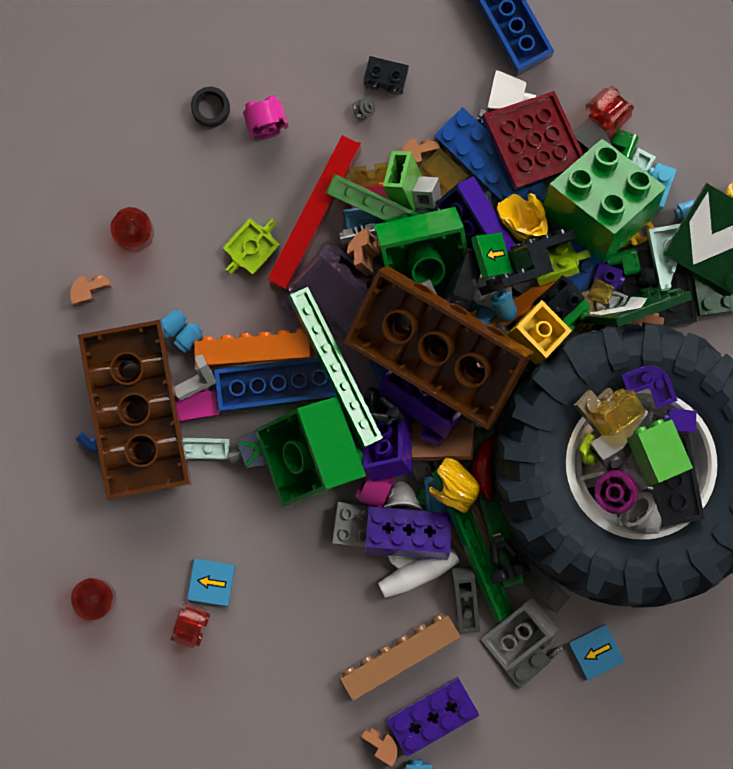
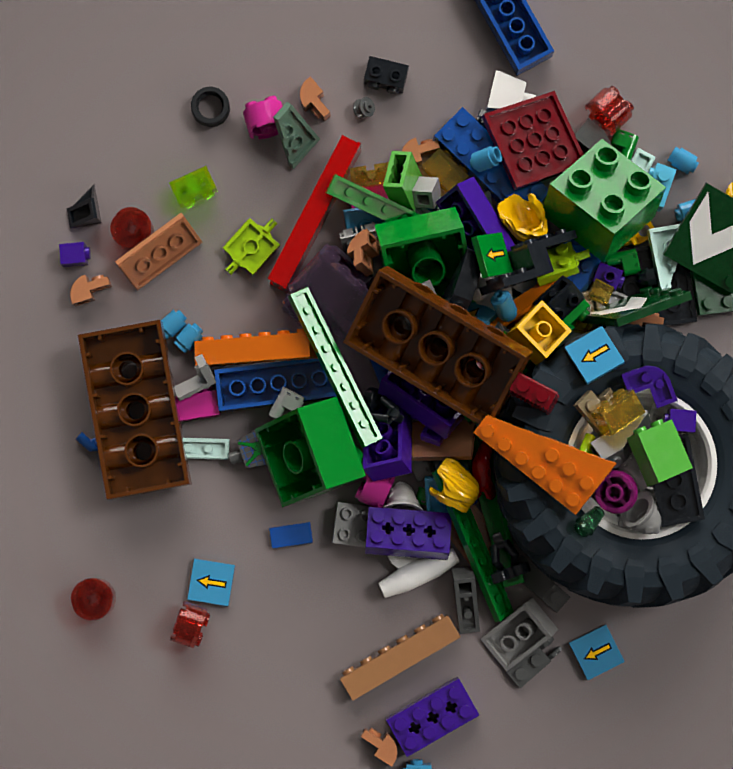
(74, 254): none -> dark purple brick
(85, 210): none -> black slope
(158, 251): none -> nougat tile
(192, 184): none -> clear neon green brick
(287, 401): none -> light grey piece
(291, 535): none -> blue tile
(294, 134): none -> sand green wing
(310, 97): none -> nougat brick
(485, 158): none -> dark azure brick
(534, 393): none -> dark red brick
(556, 467): none -> orange wing
(589, 521): none -> clear green cone
(594, 355): none -> dark azure tile
(683, 160): none -> dark azure brick

